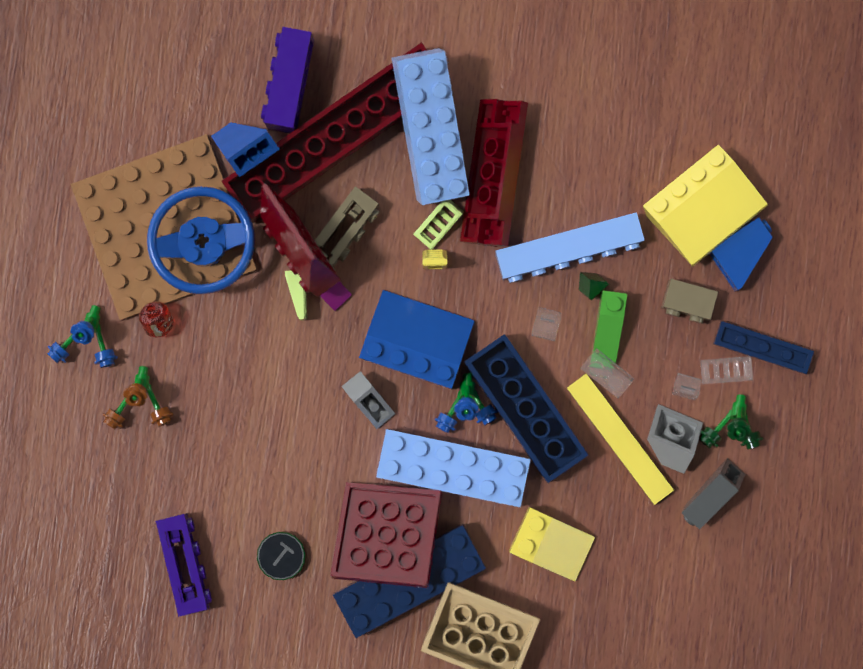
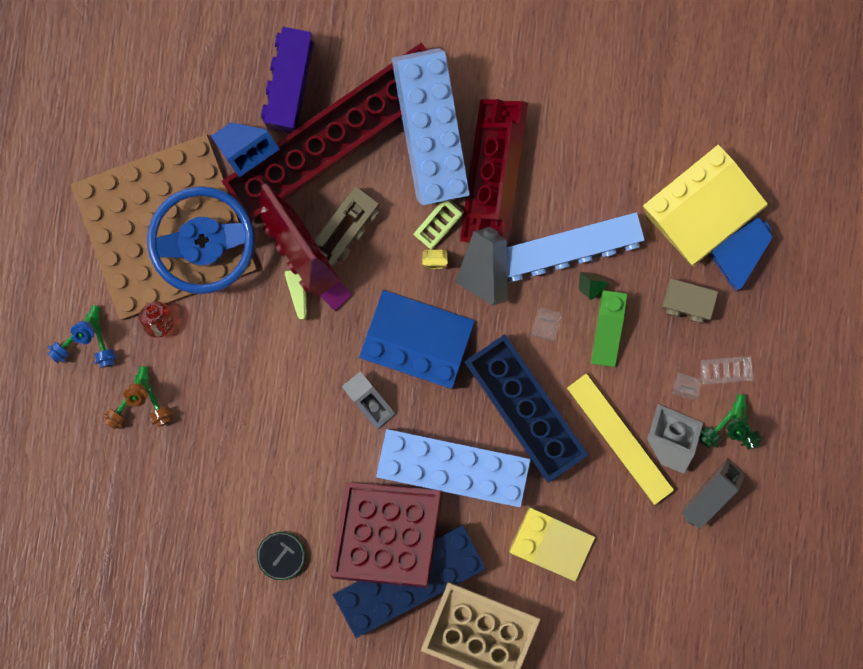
(196, 571): dark purple brick -> none
(466, 407): blue plant -> none
(485, 267): none -> dark grey slope
(607, 373): clear plate -> none
(763, 347): dark blue plate -> none

